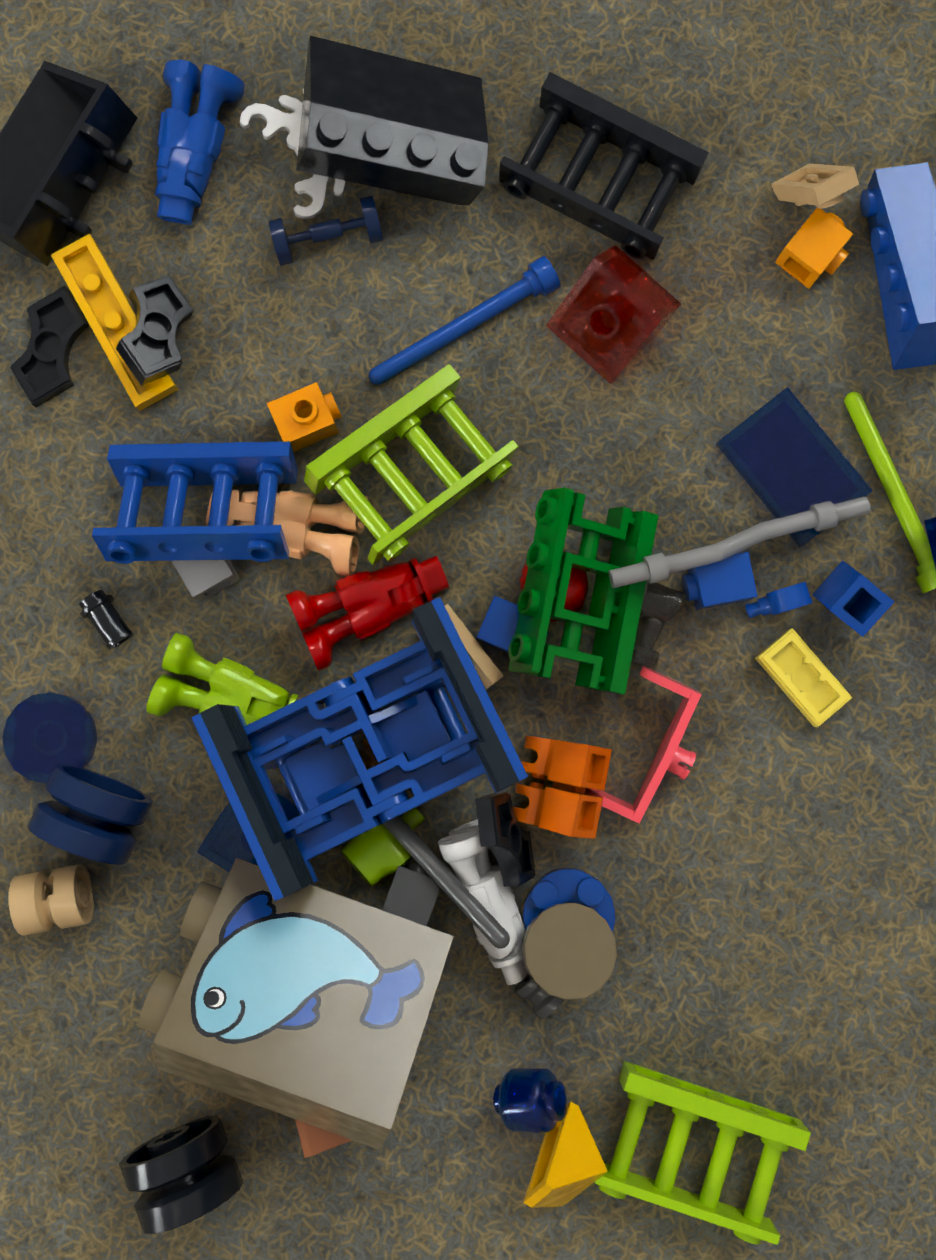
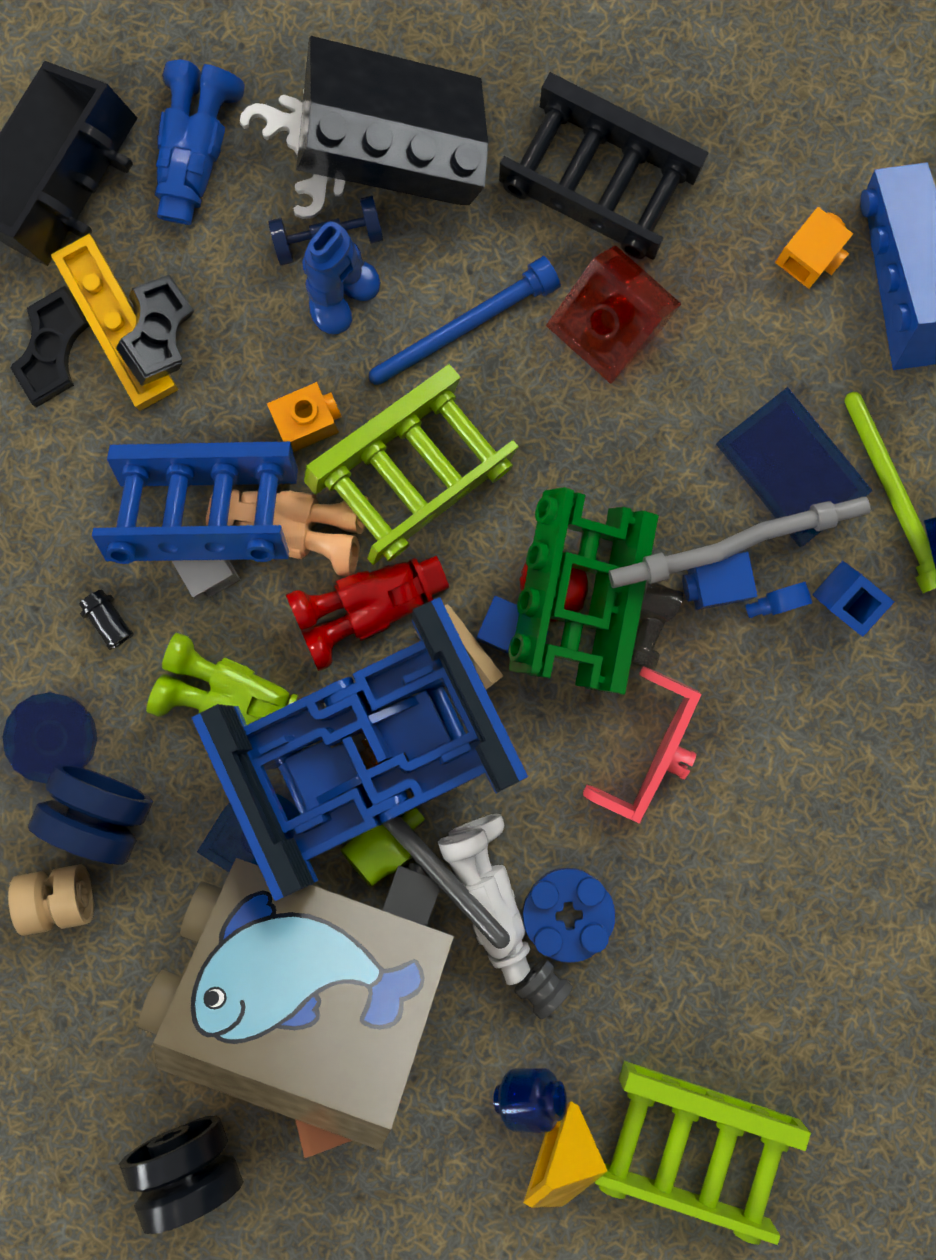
(332, 270): none -> blue piece
(505, 838): black tile -> none
(565, 805): orange legs -> none
(569, 951): dark tan tile -> none
(803, 677): light yellow plate -> none
(816, 185): tan plate -> none

